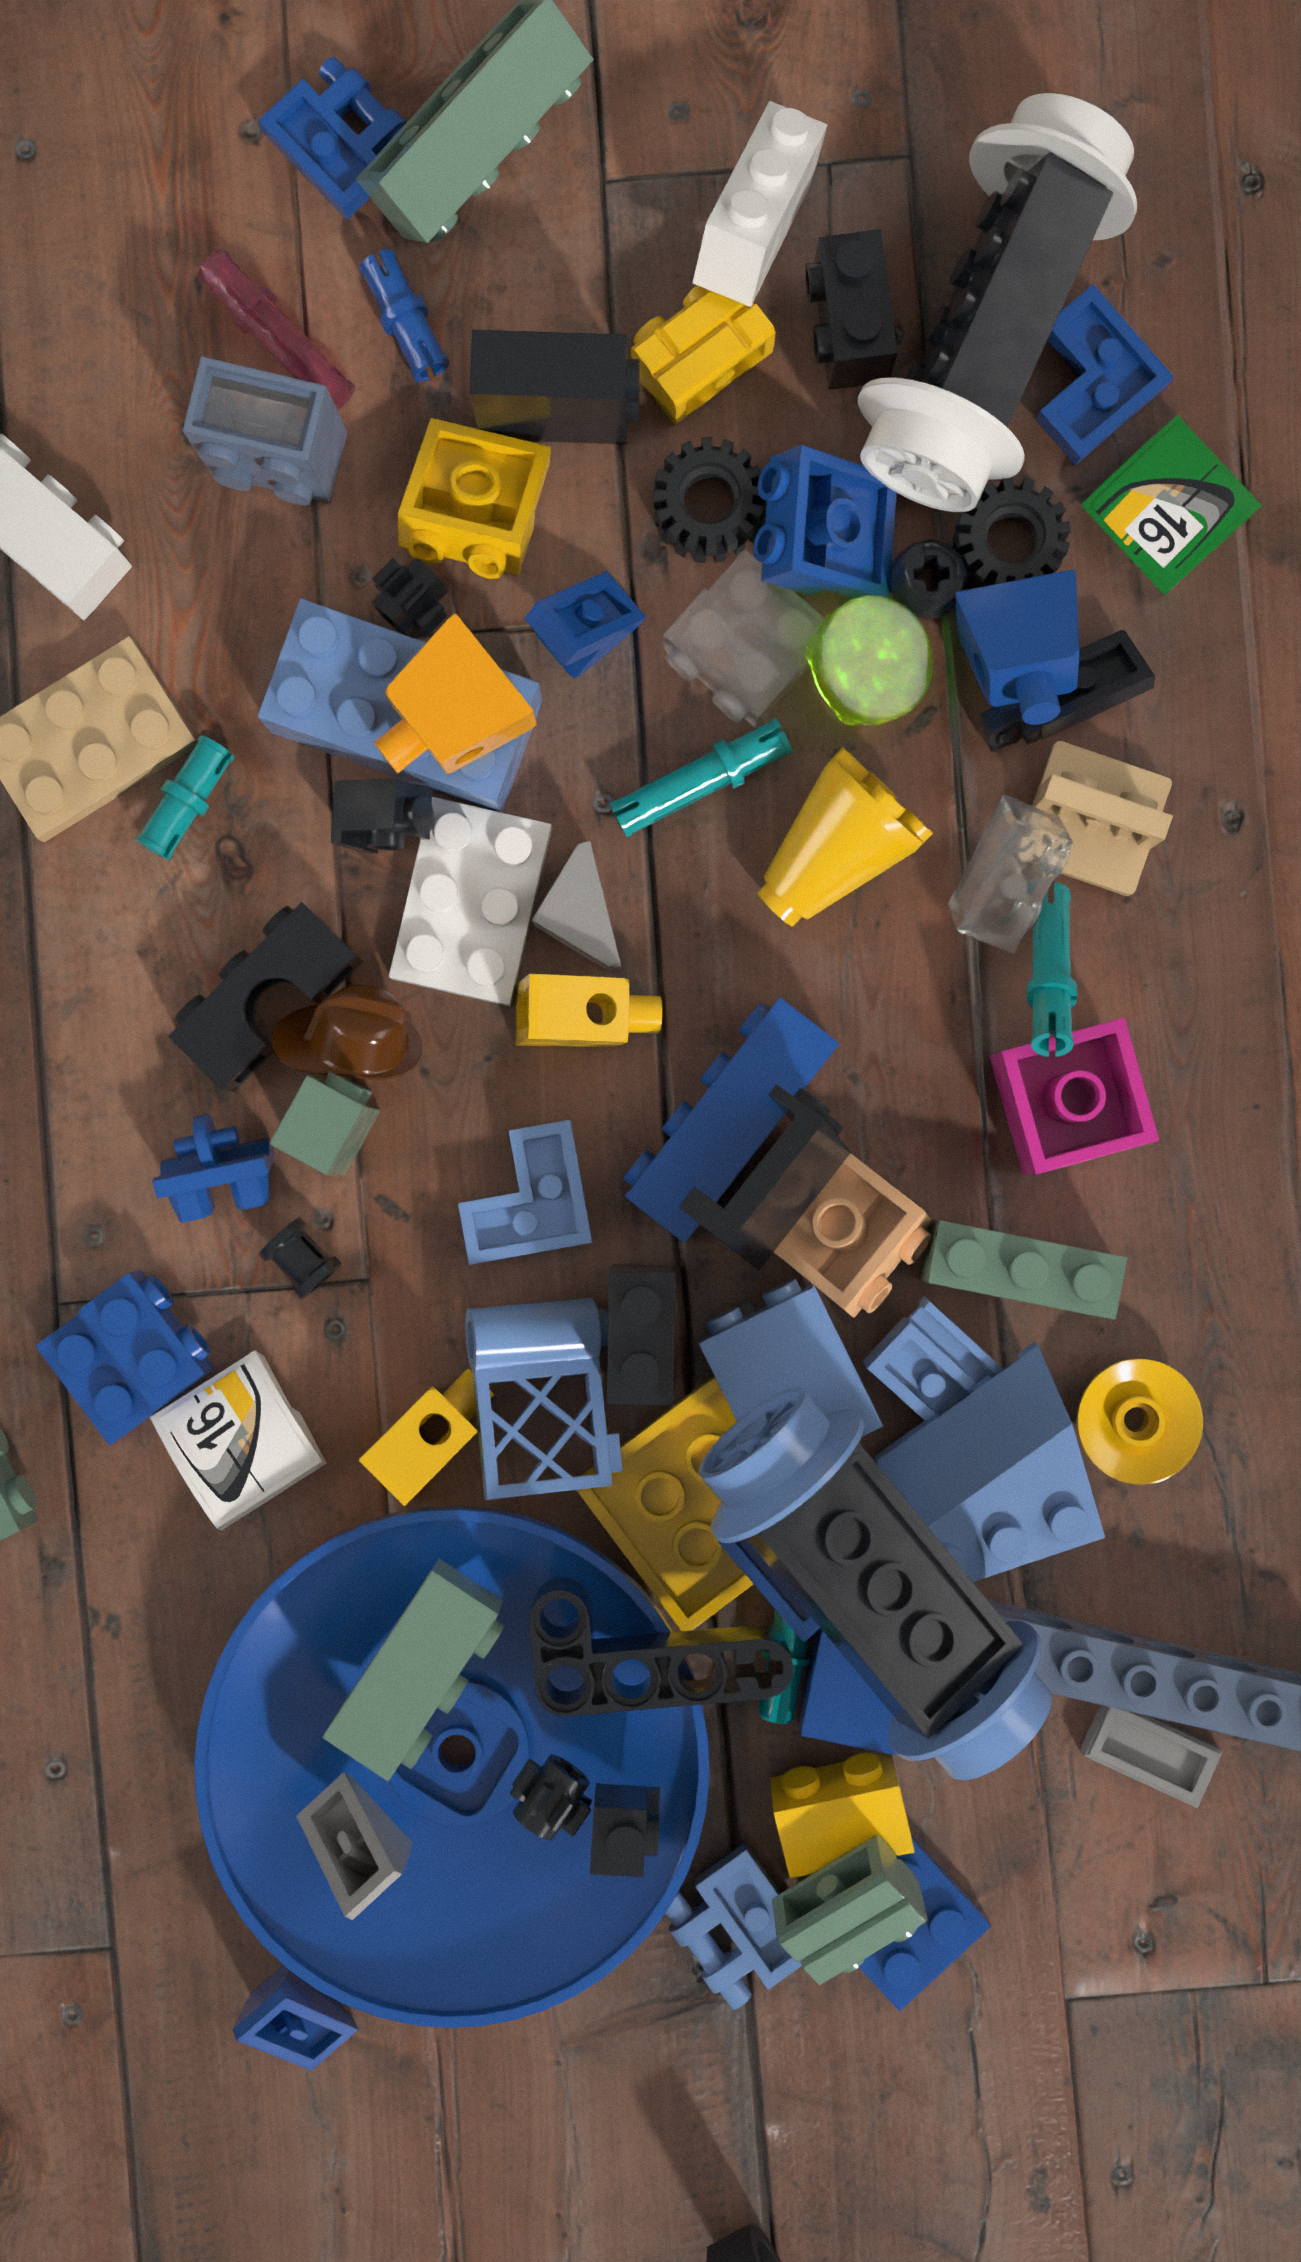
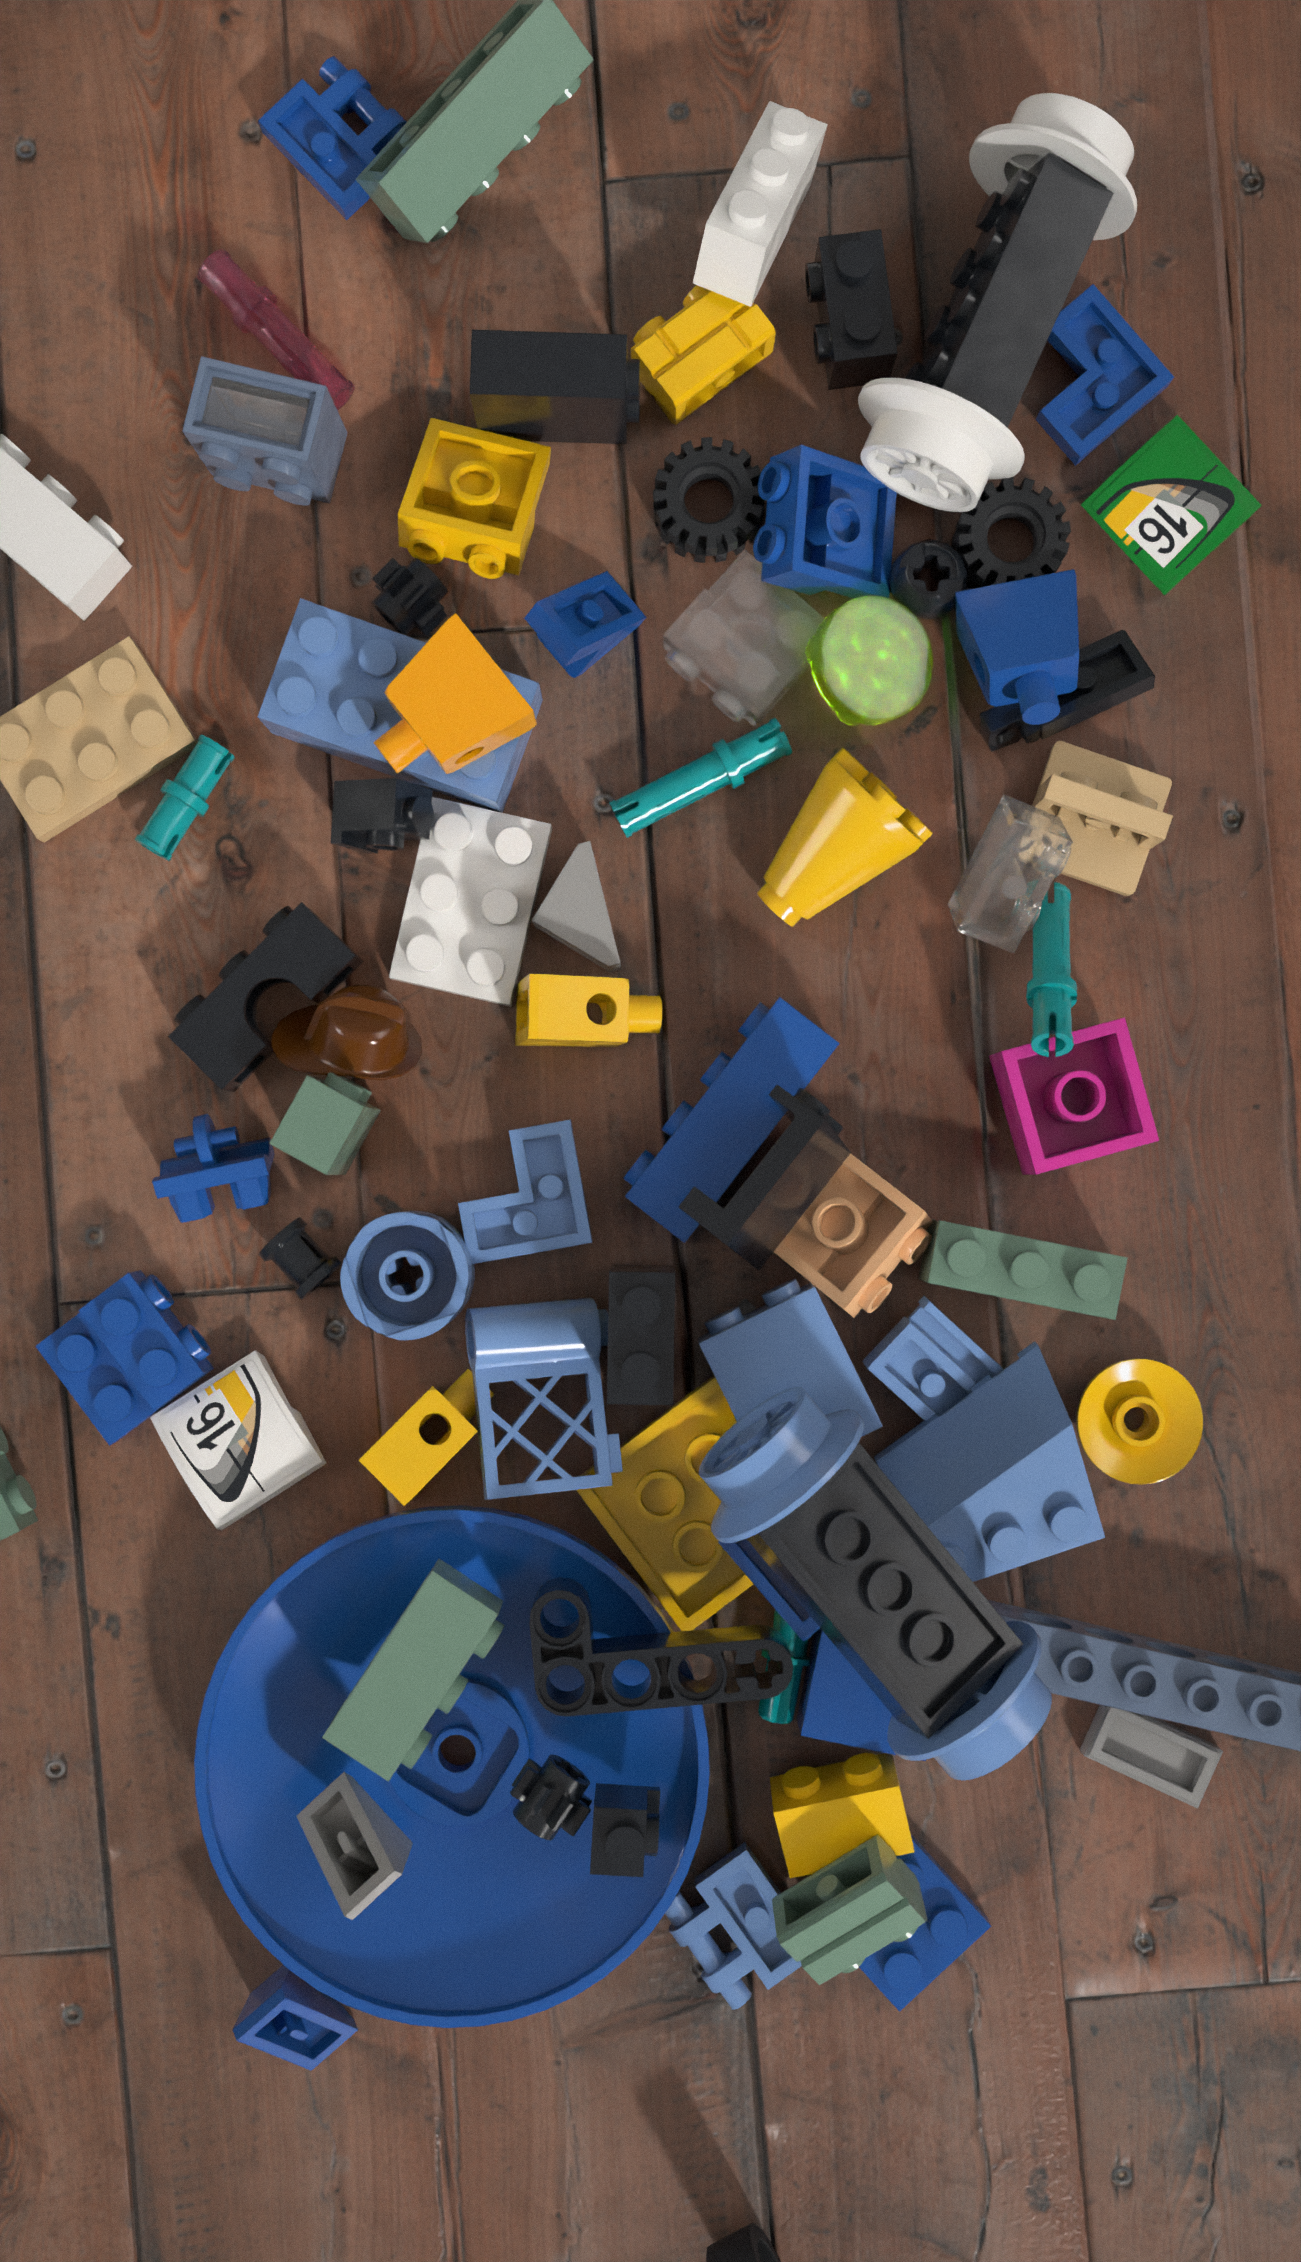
(395, 1308): none -> medium blue brick
(403, 315): blue pin -> none

